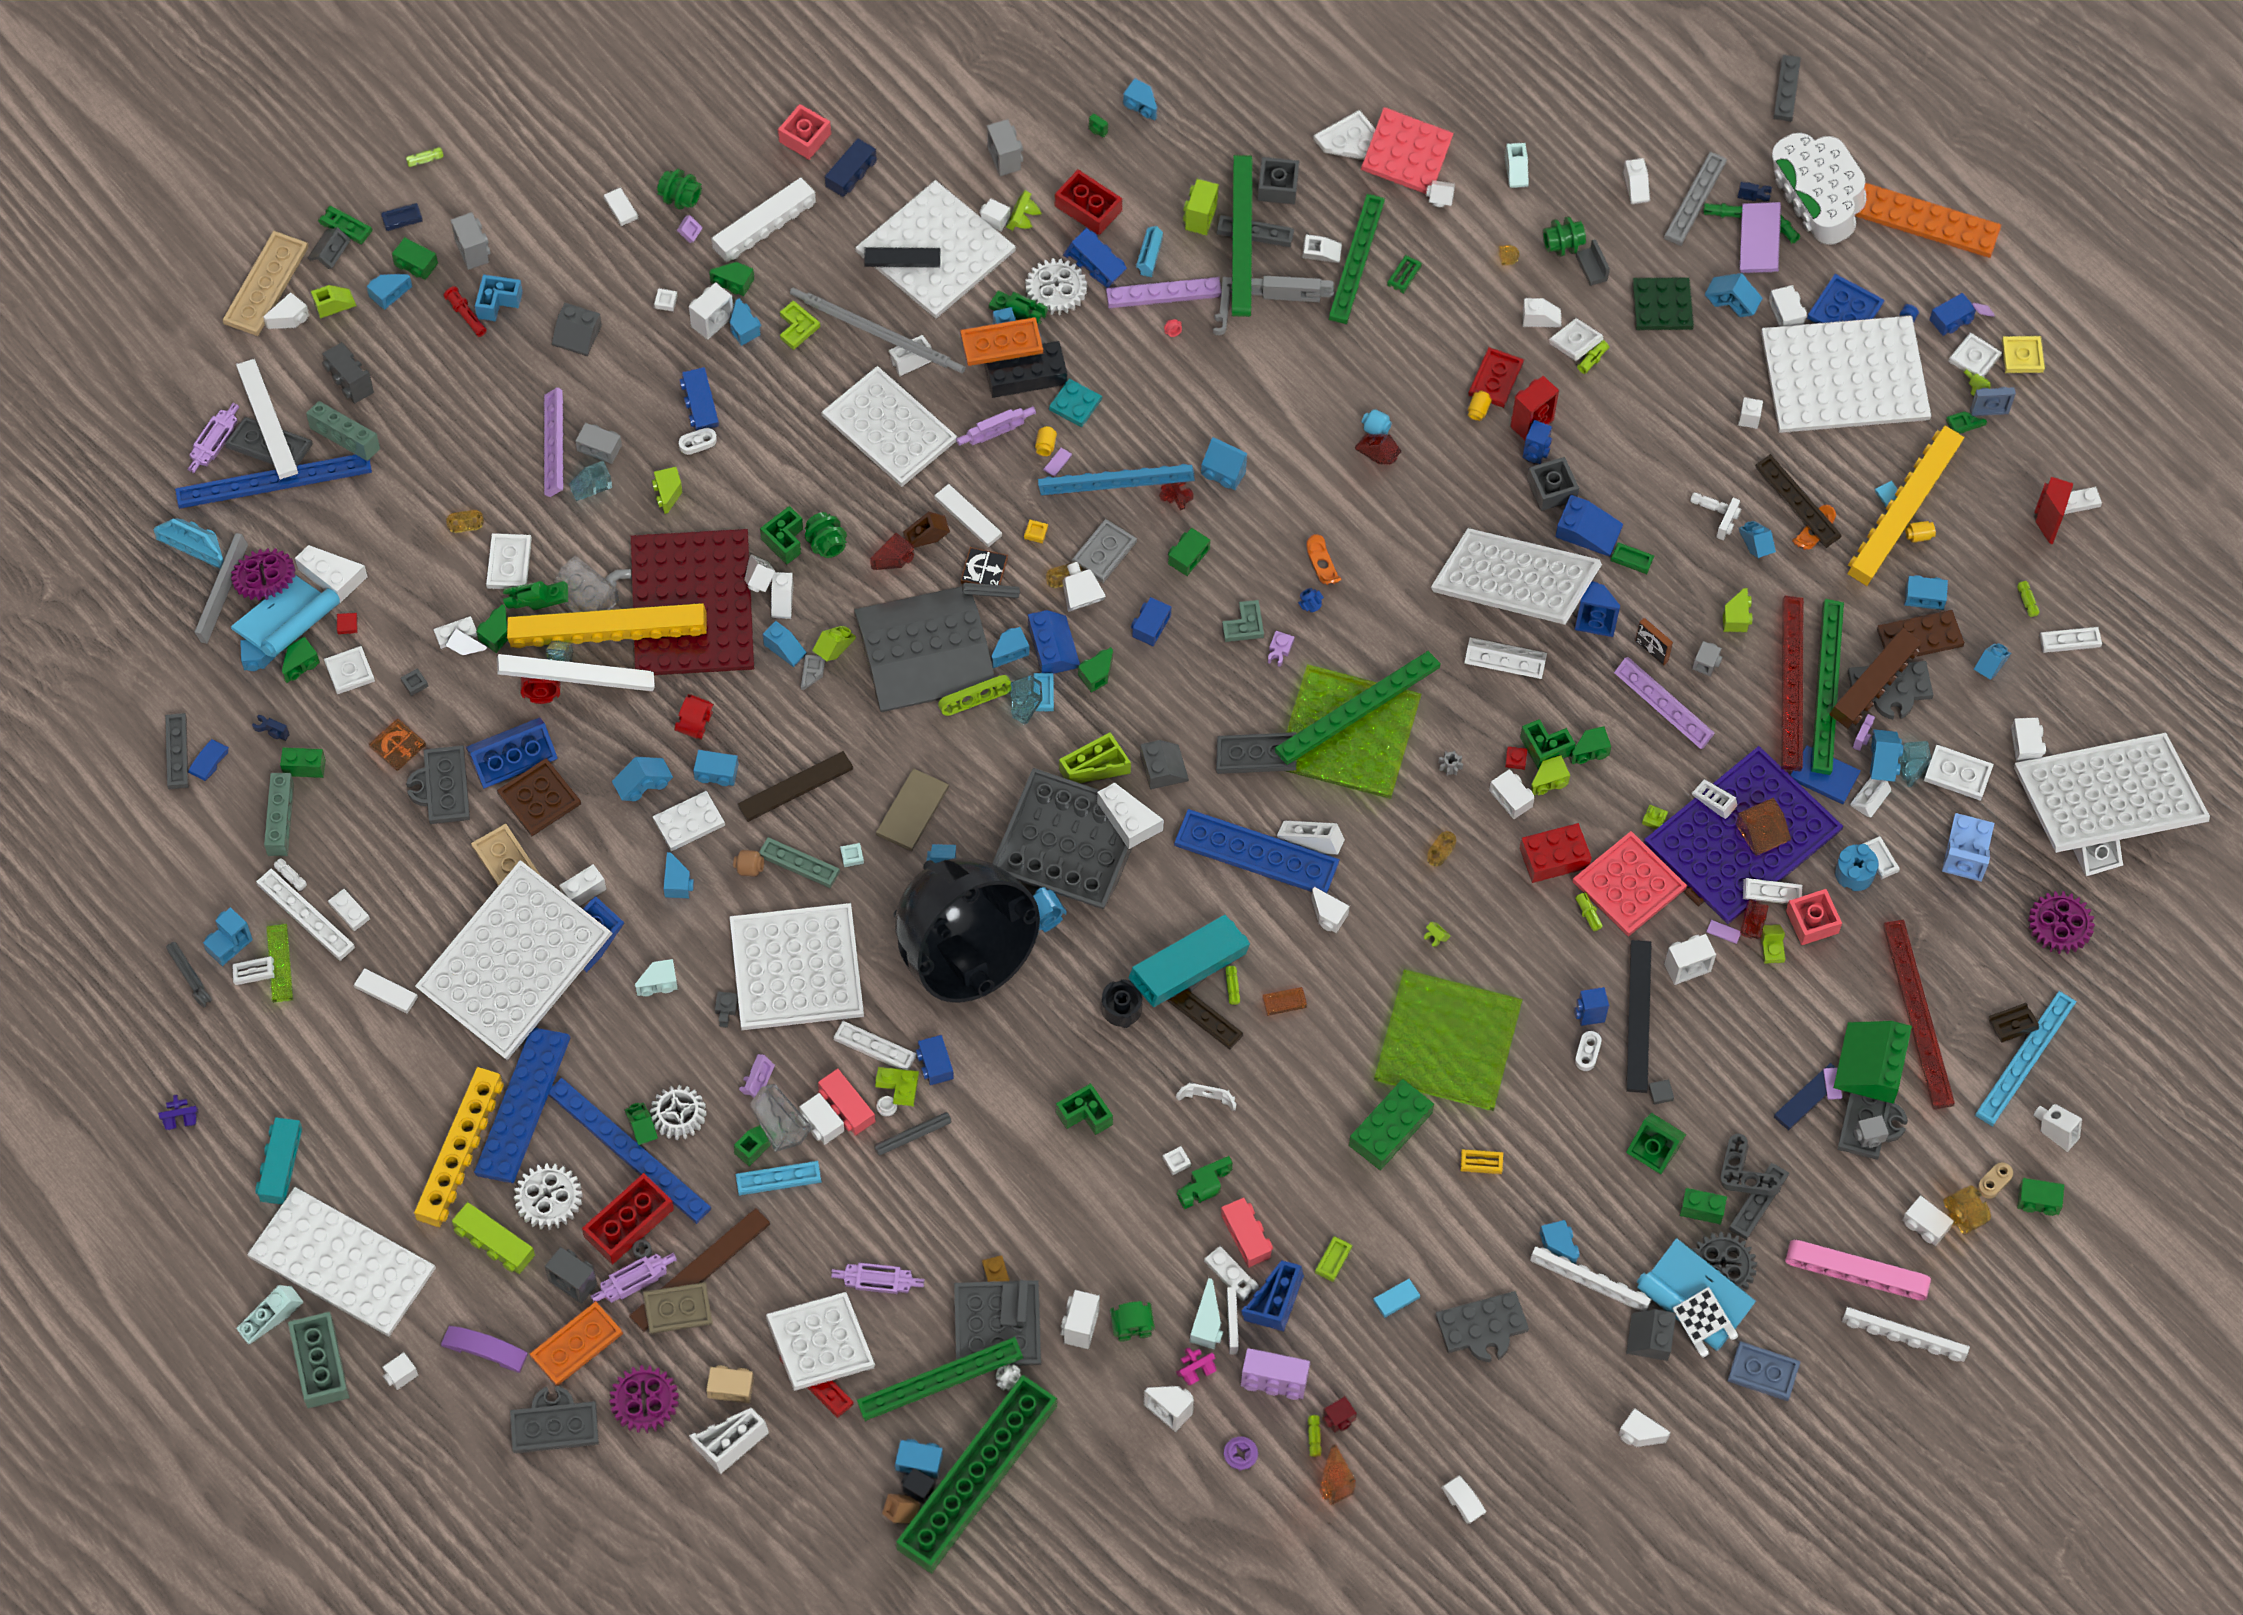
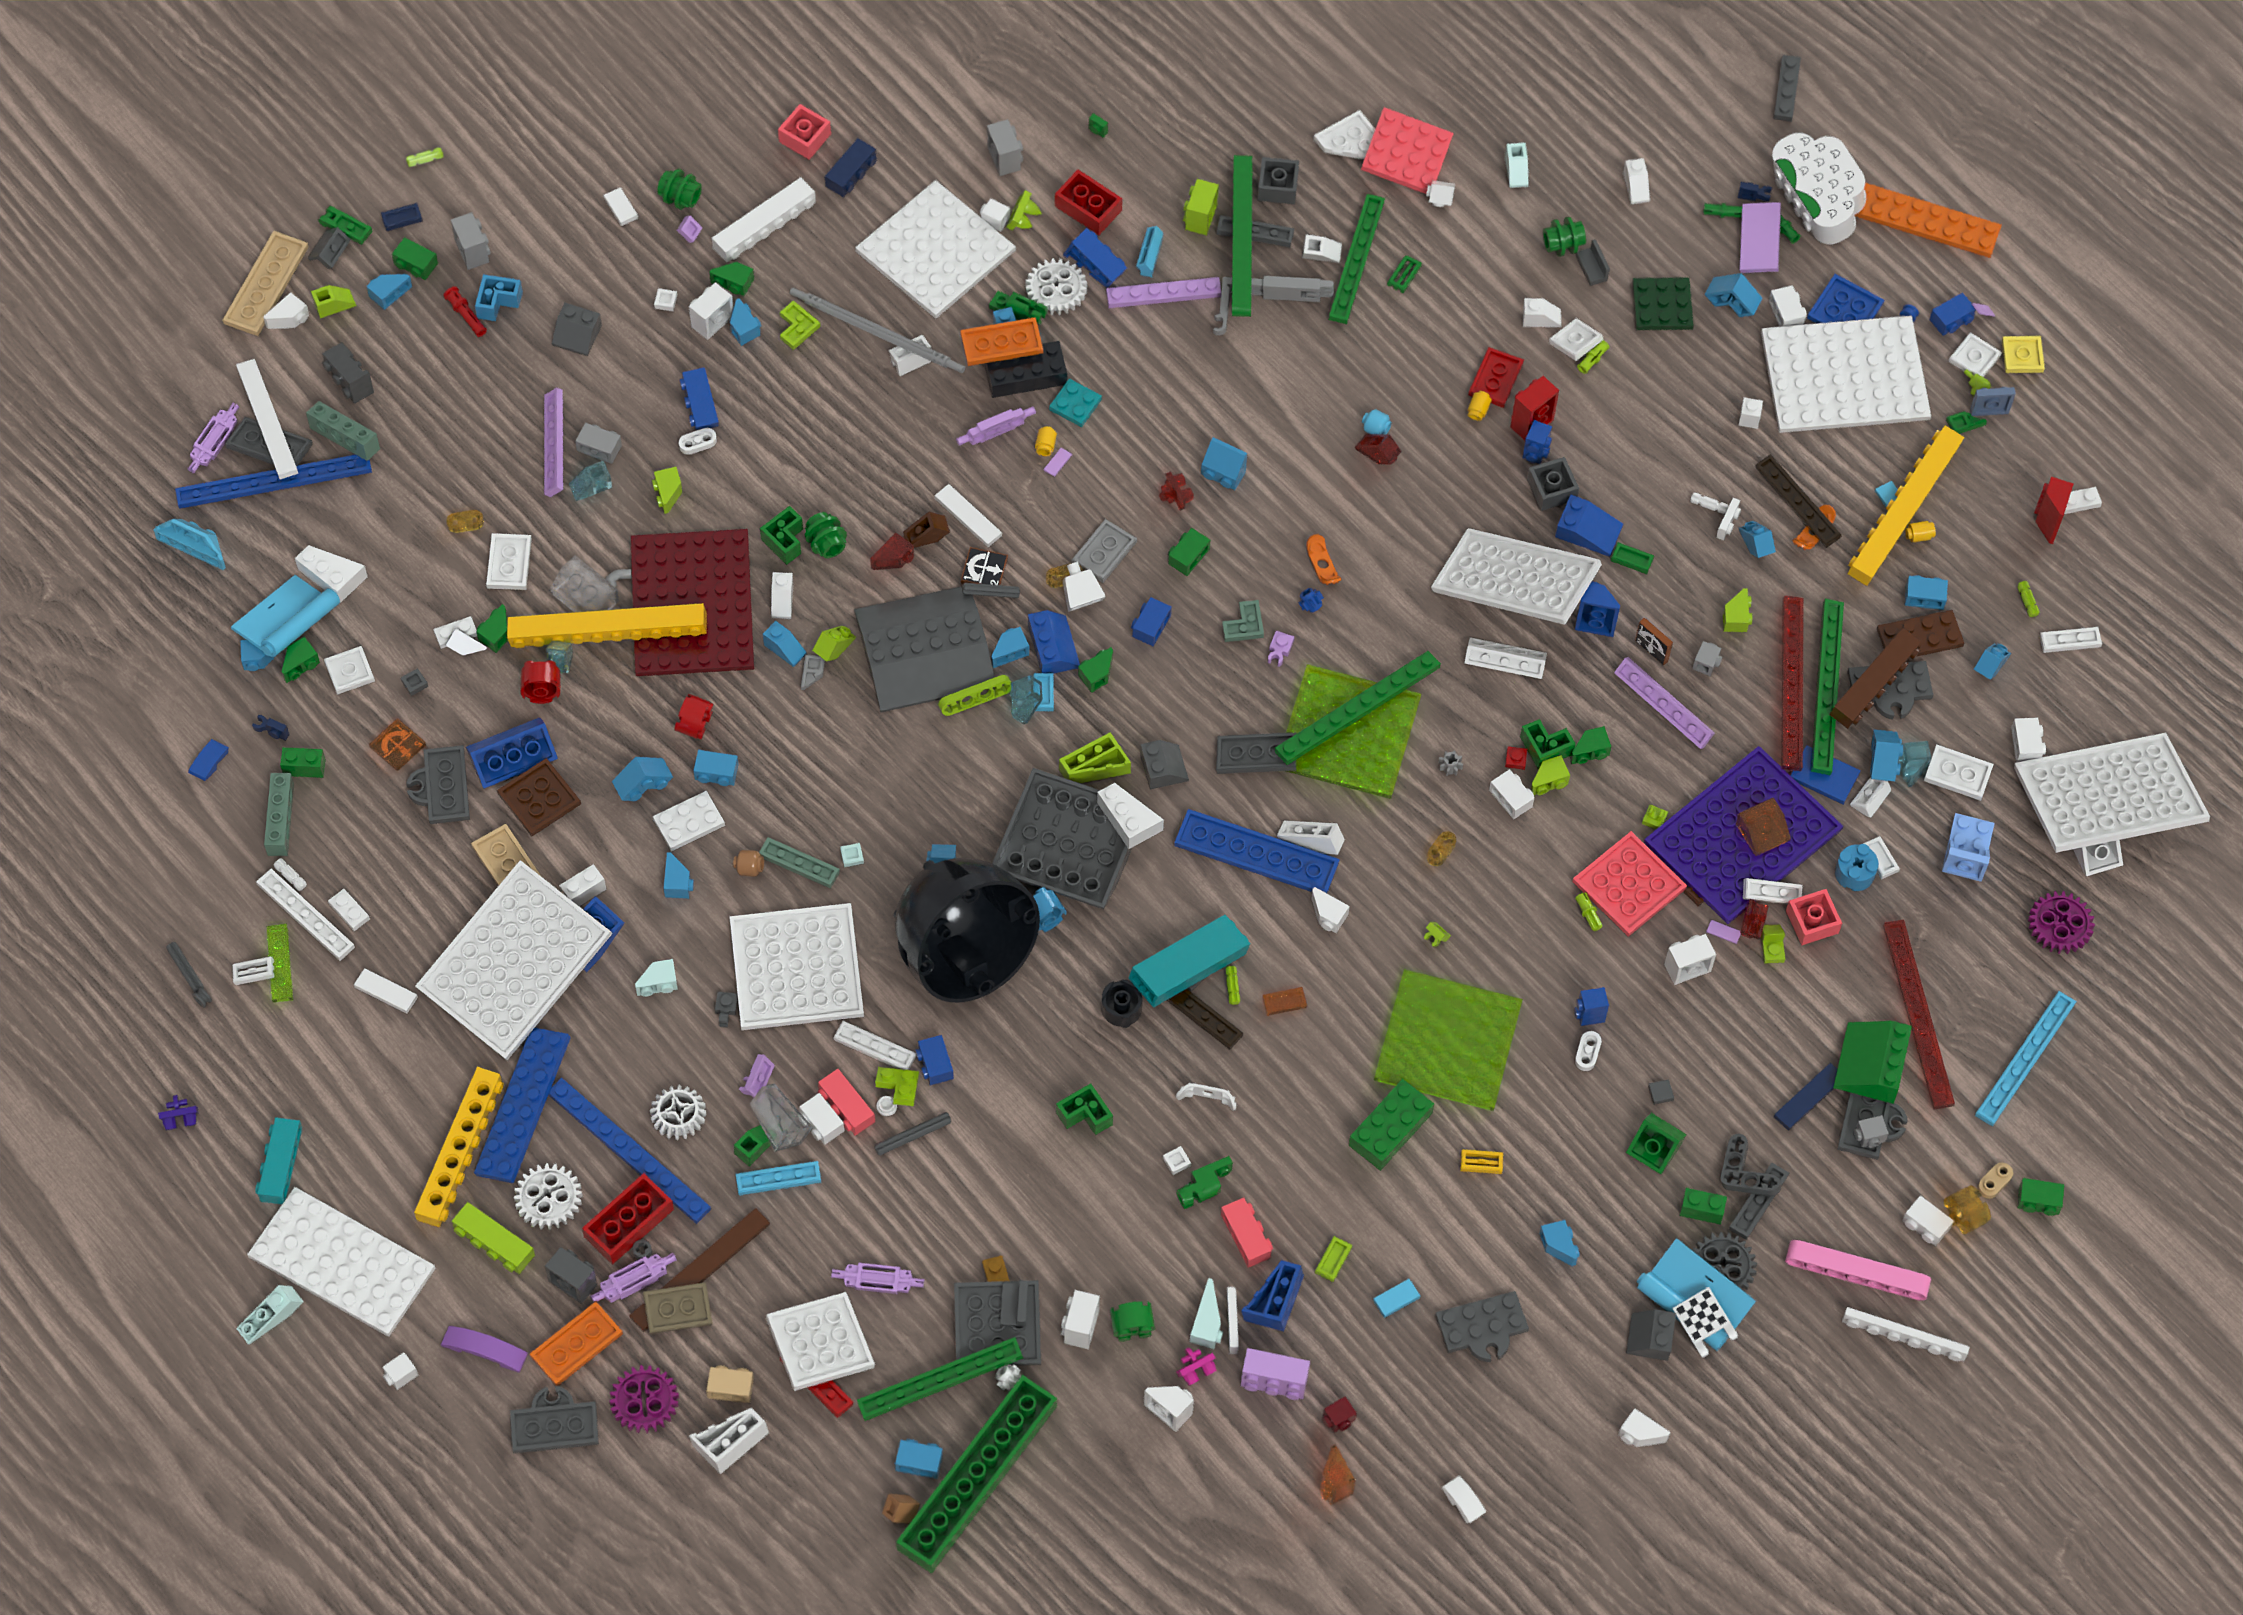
(177, 751): dark grey plate -> none
(220, 589): light grey tile -> none
(230, 937): dark azure brick -> none
(249, 577): magenta gear -> none
(318, 1360): sand green brick -> none
(347, 623): red tile -> none
(536, 595): green plate -> none
(575, 672): white tile -> none
(641, 1123): green slope -> none
(758, 574): white slope -> none
(795, 786): dark brown tile -> none
(889, 426): white plate -> none
(901, 257): black tile -> none
(912, 809): dark tan tile -> none
(918, 1485): black brick -> none
(1036, 531): yellow tile -> none
(1118, 479): dark azure plate -> none
(1141, 99): dark azure slope -> none
(1173, 328): coral plate -> none
(1230, 1273): white plate -> none
(1243, 1444): medium lavender gear -> none
(1314, 1435): lime axle -> none
(1508, 254): clear yellow tile -> none
(1555, 852): red brick -> none
(1589, 1279): white plate -> none
(1639, 1016): black tile -> none
(1695, 198): light grey tile -> none
(1724, 807): white slope -> none
(1763, 1371): sand blue tile -> none
(1830, 1075): lavender window -> none
(1863, 736): lavender plate -> none
(2013, 1022): dark brown plate -> none
(2060, 1125): white torso -> none

